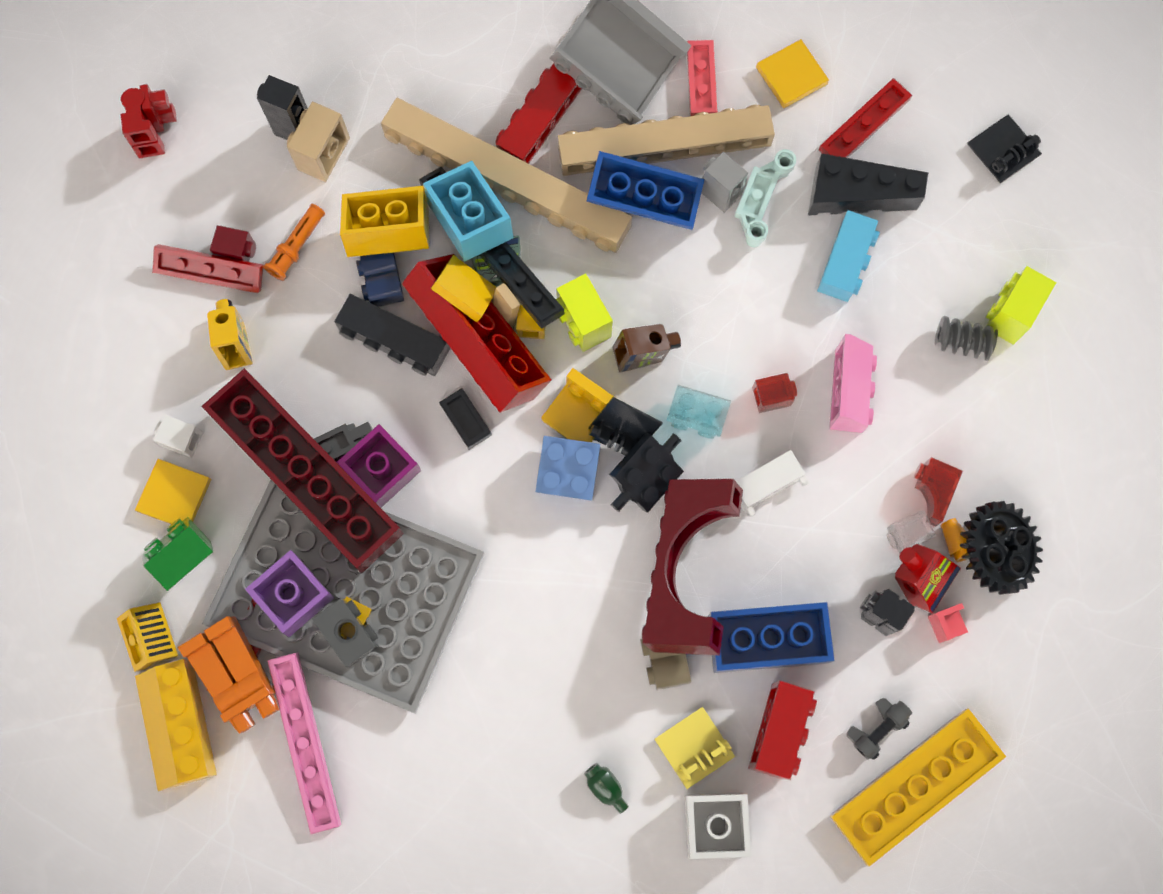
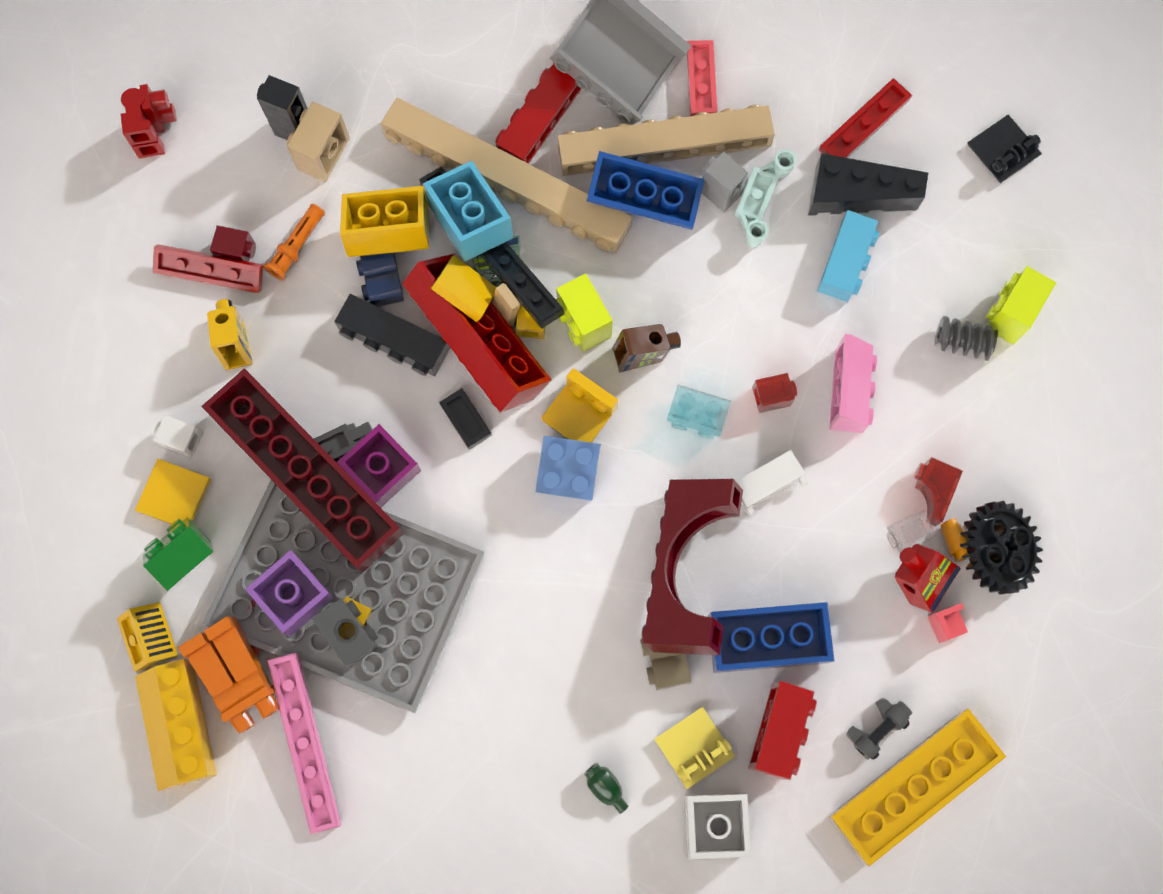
(622, 425): black hinge -> none
(646, 472): black plate -> none
(792, 73): yellow tile -> none
(886, 611): black brick -> none

